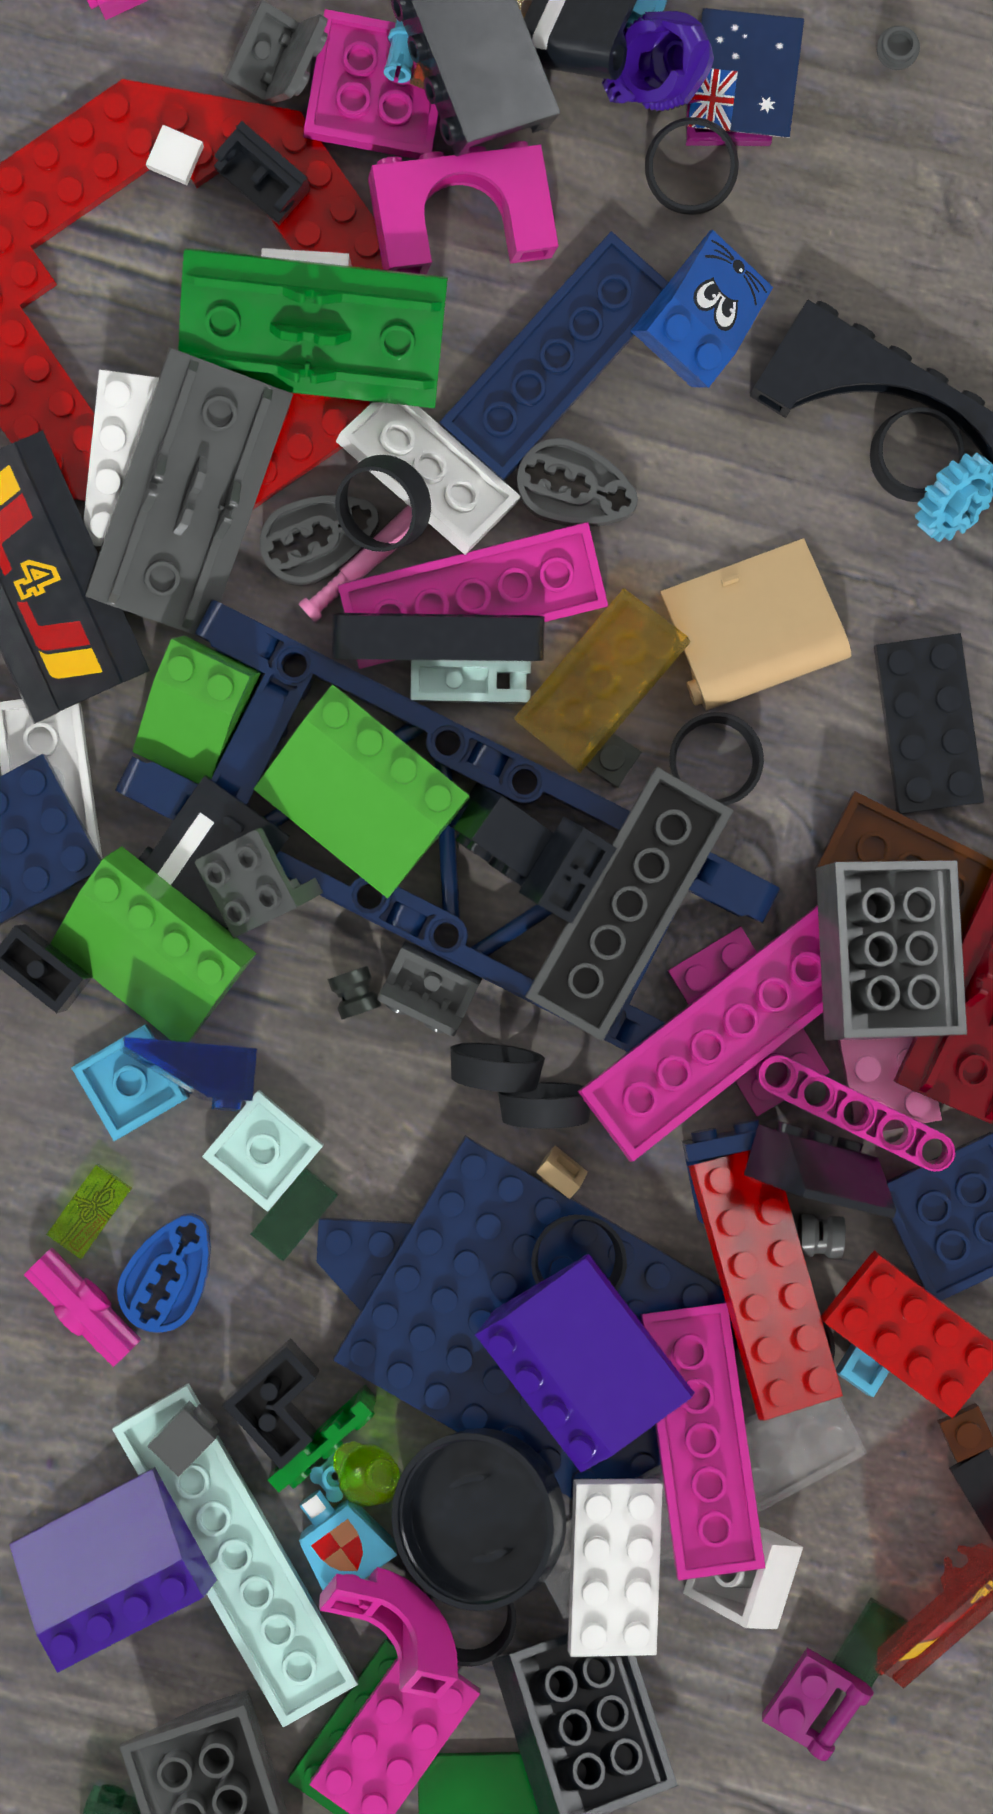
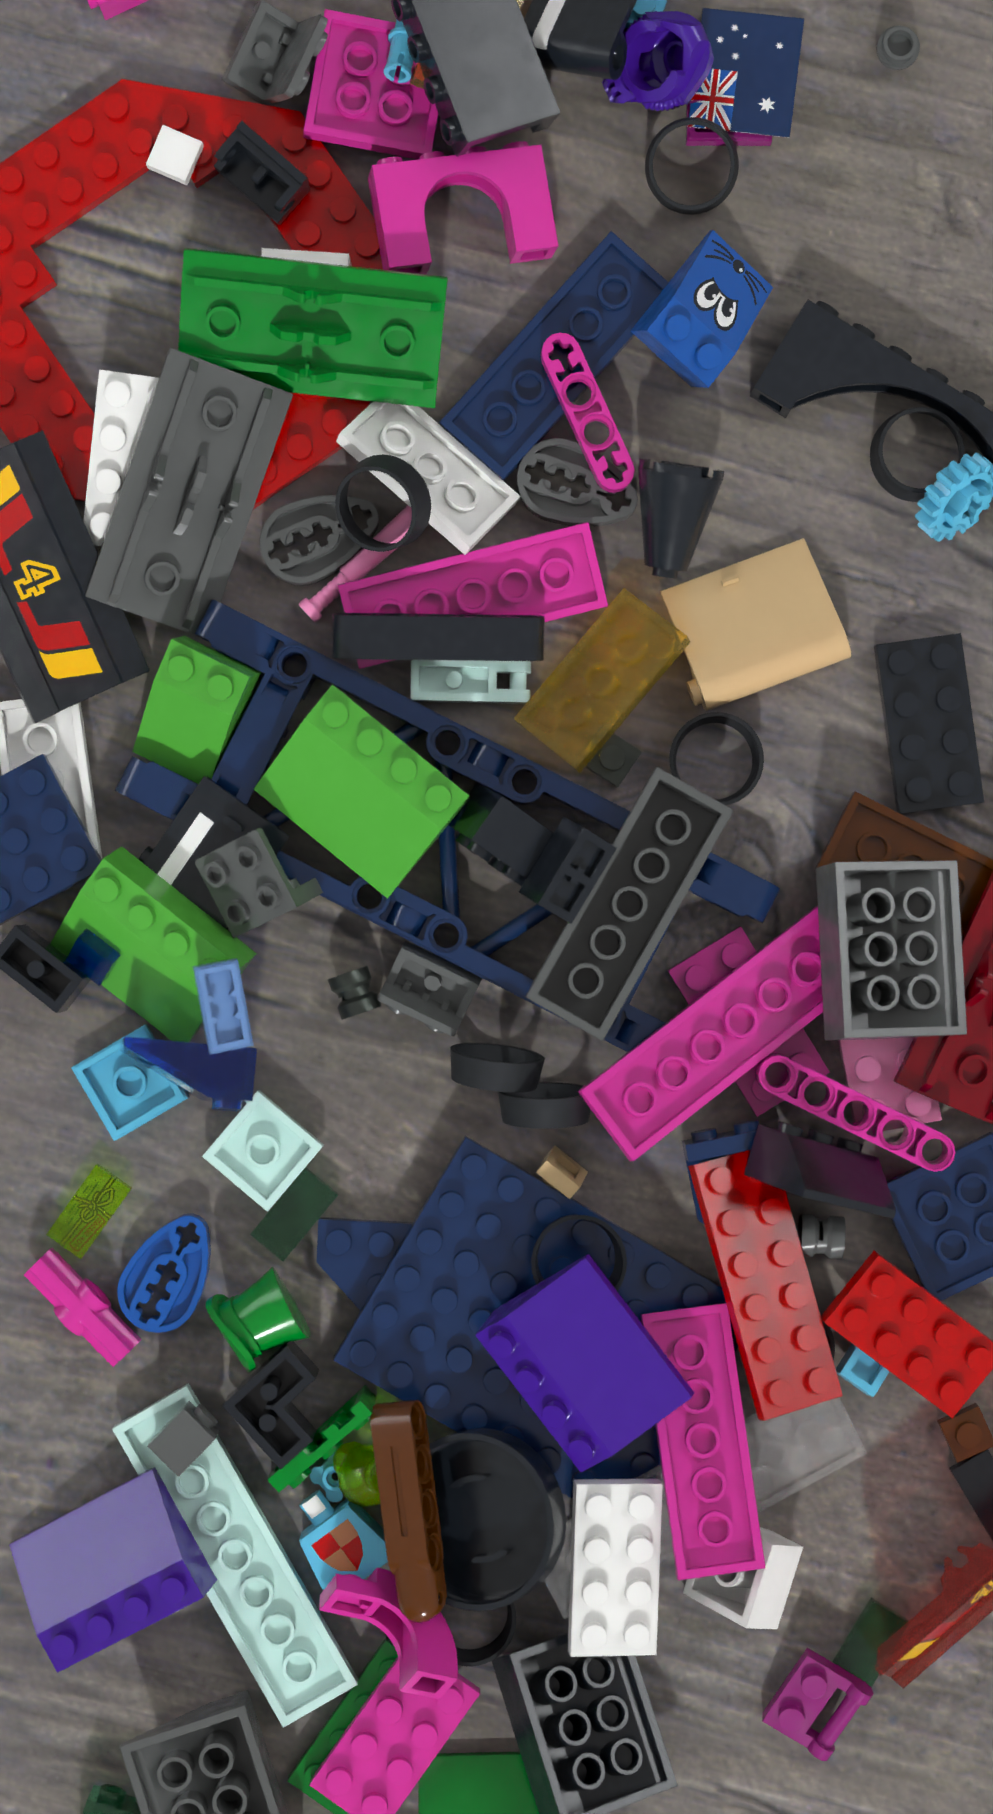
(93, 957): none -> clear blue tile
(223, 1006): none -> medium blue plate
(258, 1318): none -> green hat
(409, 1507): none -> reddish brown piece
(583, 414): none -> dark pink beam
(674, 512): none -> black cone

